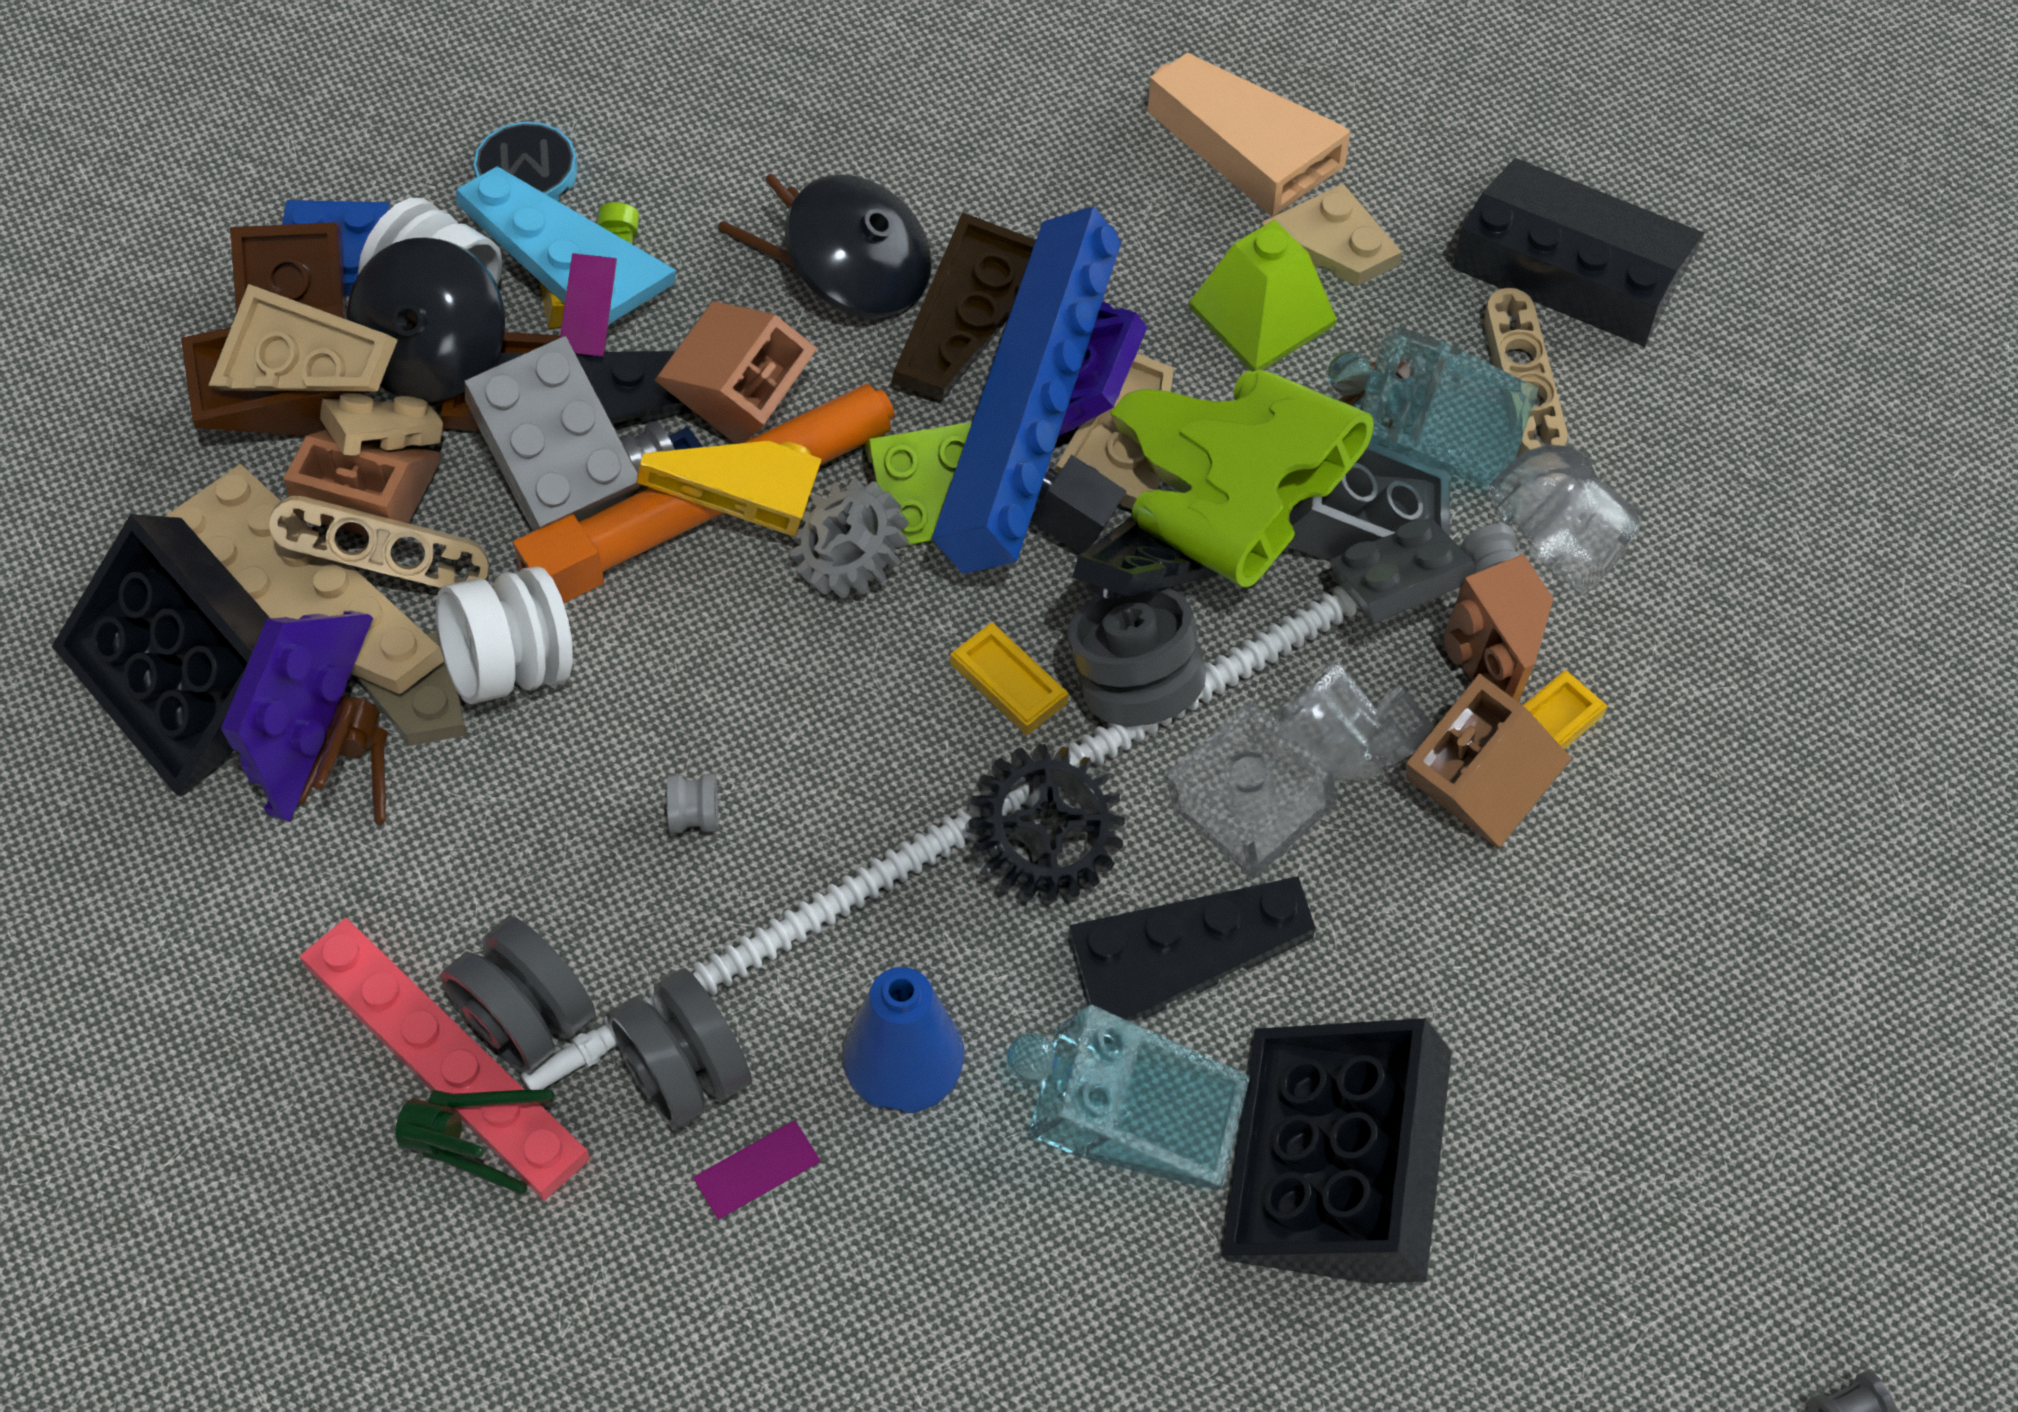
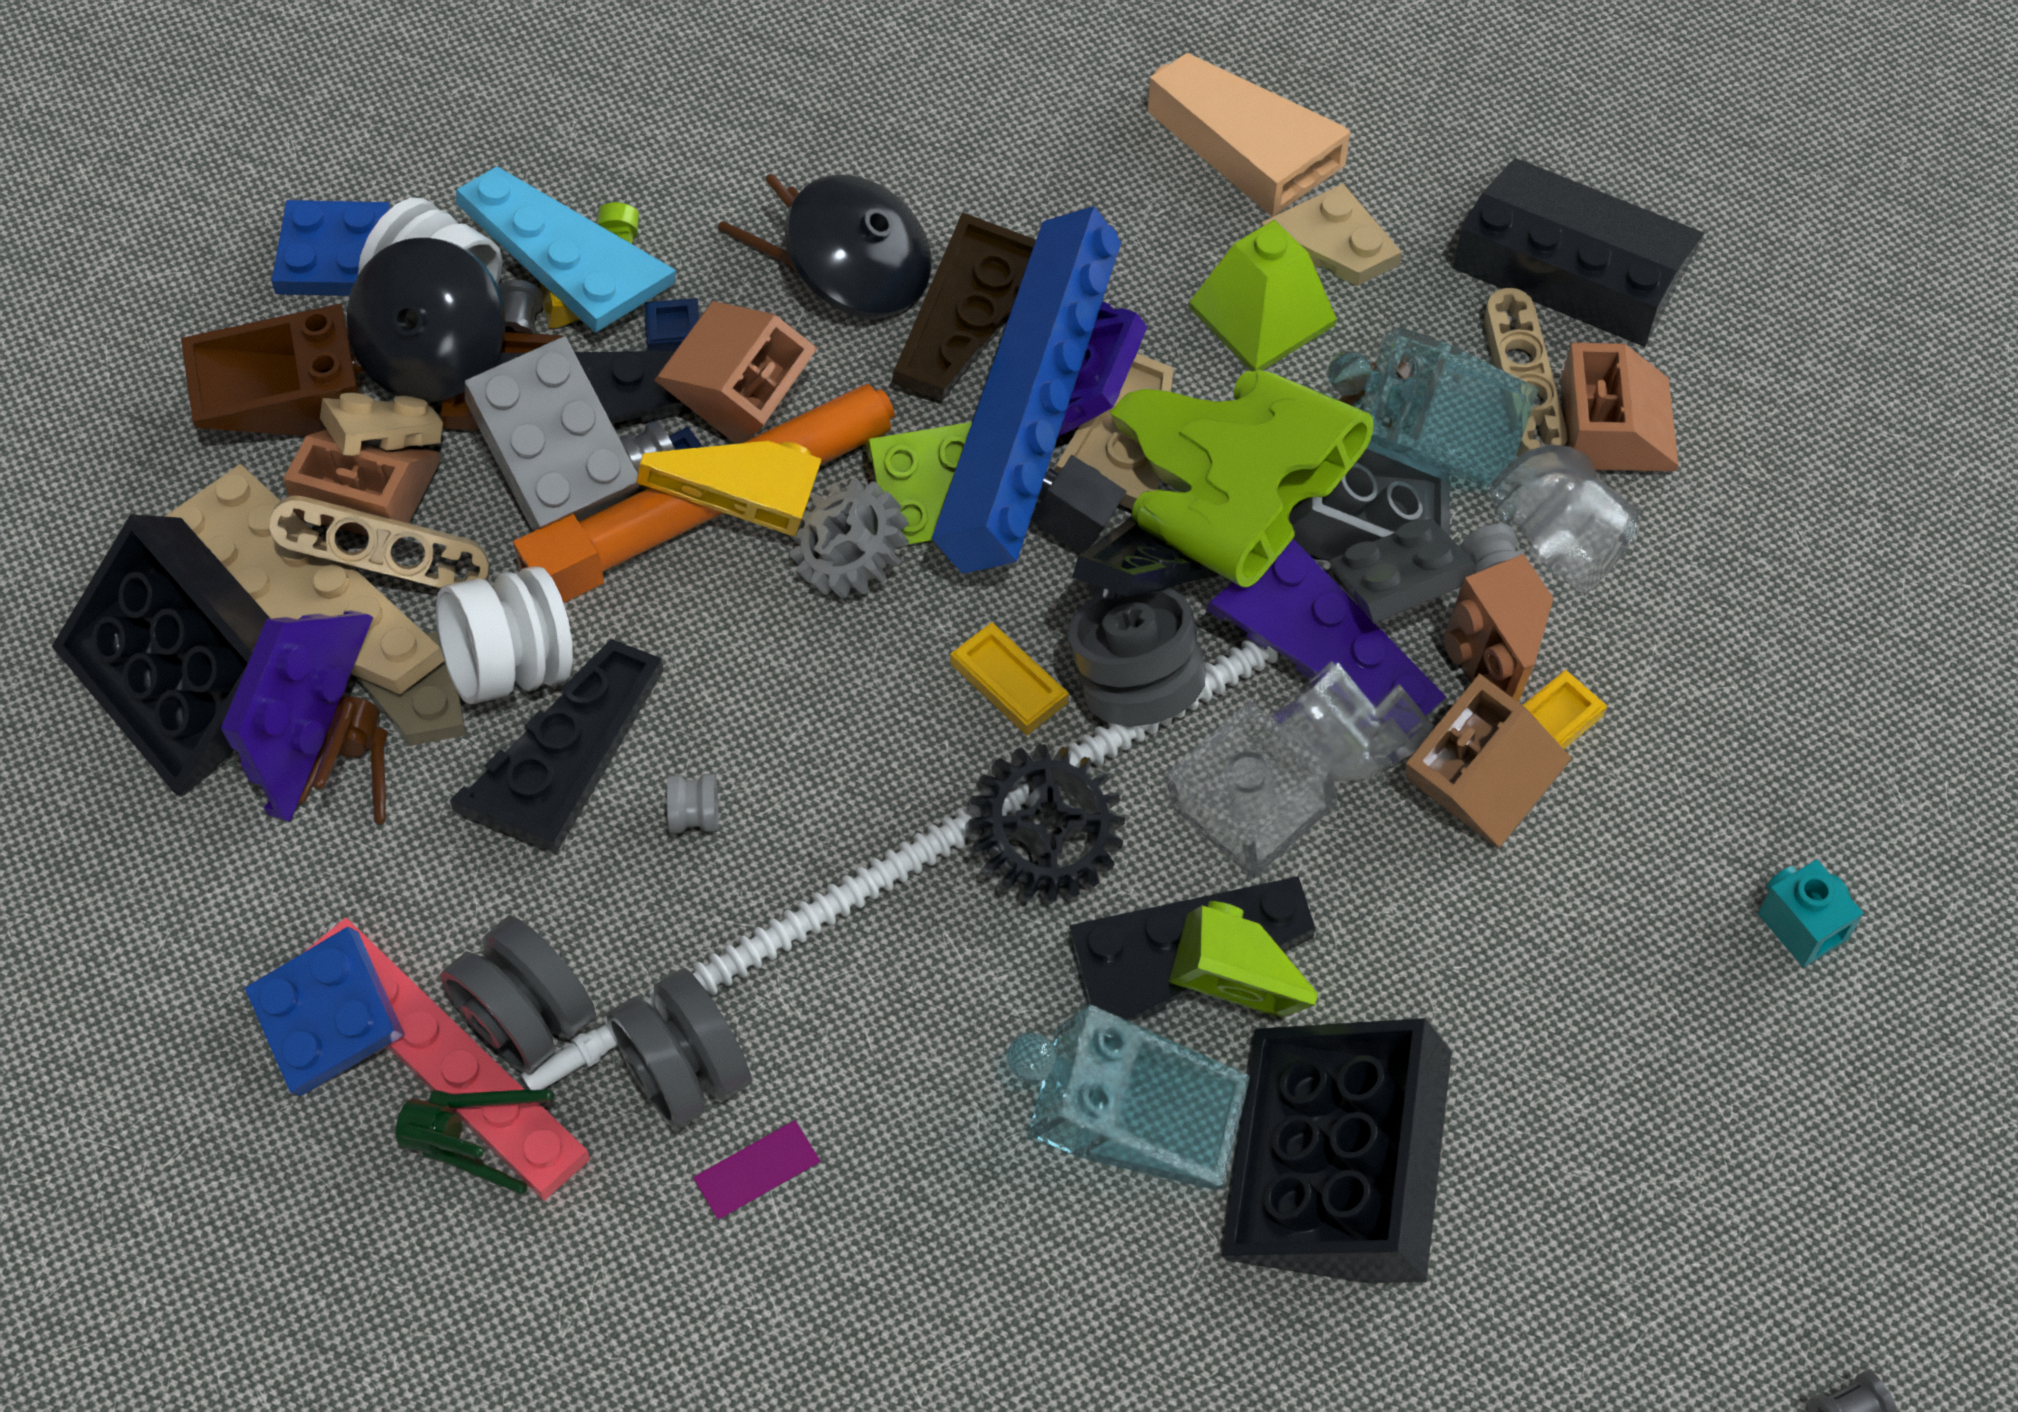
(290, 261): reddish brown plate -> none
(298, 348): tan wing -> none
(324, 1011): none -> blue plate
(520, 303): none -> flat silver bush
(532, 154): black tile -> none
(558, 761): none -> black wing
(588, 303): magenta sticker -> none
(669, 322): none -> dark blue tile
(903, 1044): blue cone -> none
(1238, 963): none -> lime slope
(1315, 622): none -> dark purple wing
(1618, 409): none -> nougat slope
(1809, 911): none -> teal brick

